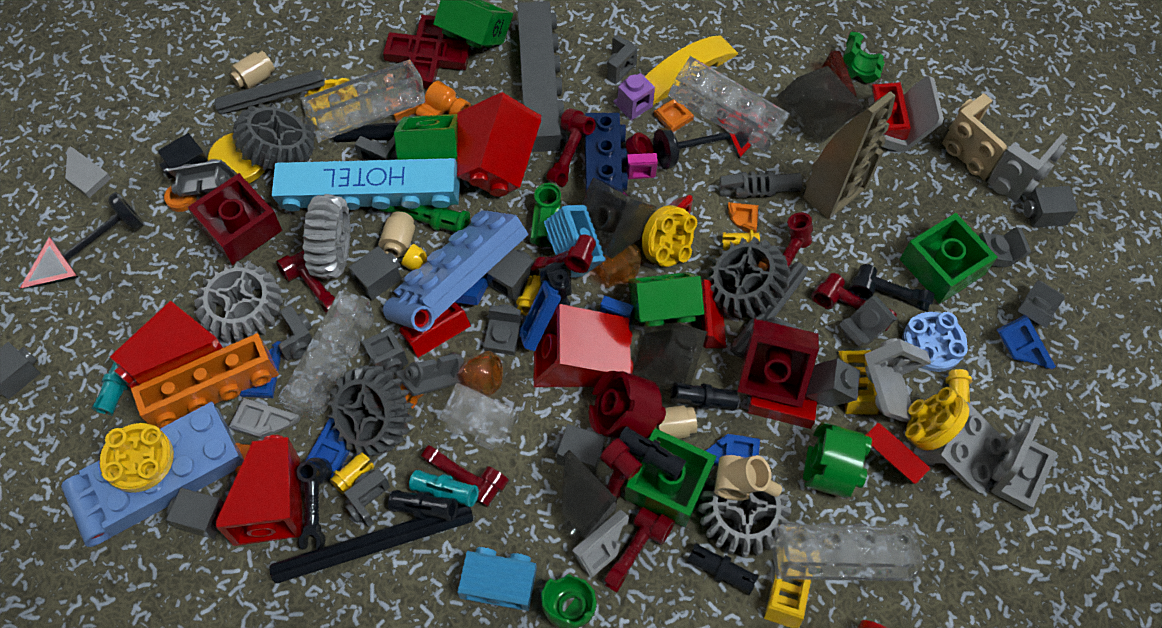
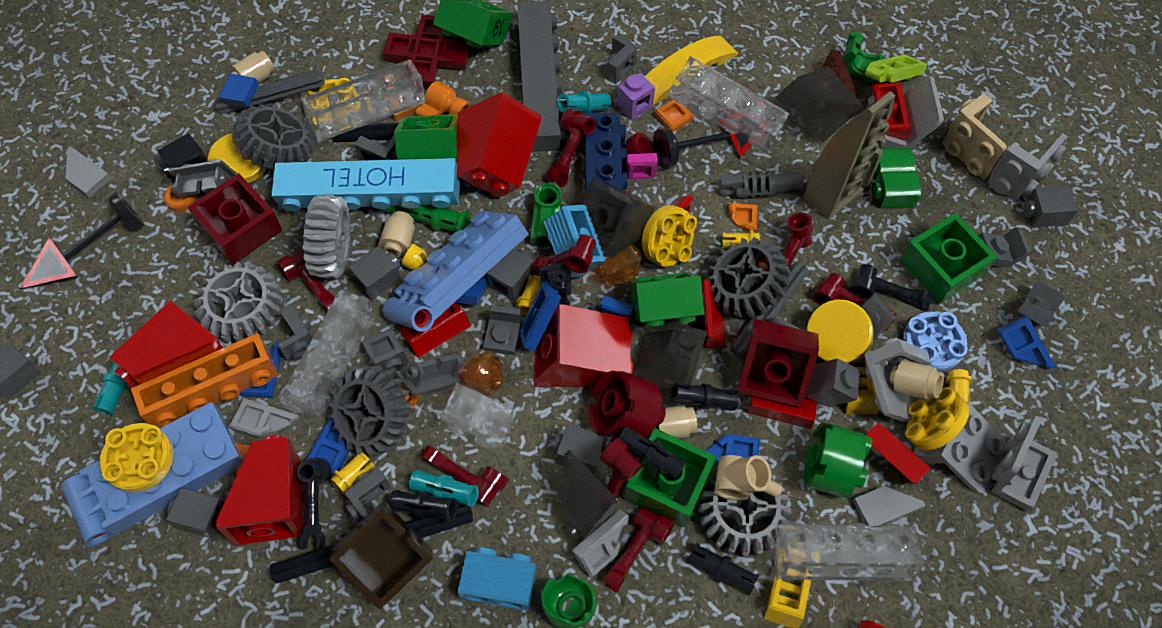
(239, 90): none -> blue tile
(381, 555): none -> dark brown piece
(584, 102): none -> teal pin
(842, 329): none -> yellow tile
(885, 506): none -> light grey tile
(895, 69): none -> lime hinge
(896, 179): none -> green brick
(917, 380): none -> tan brick

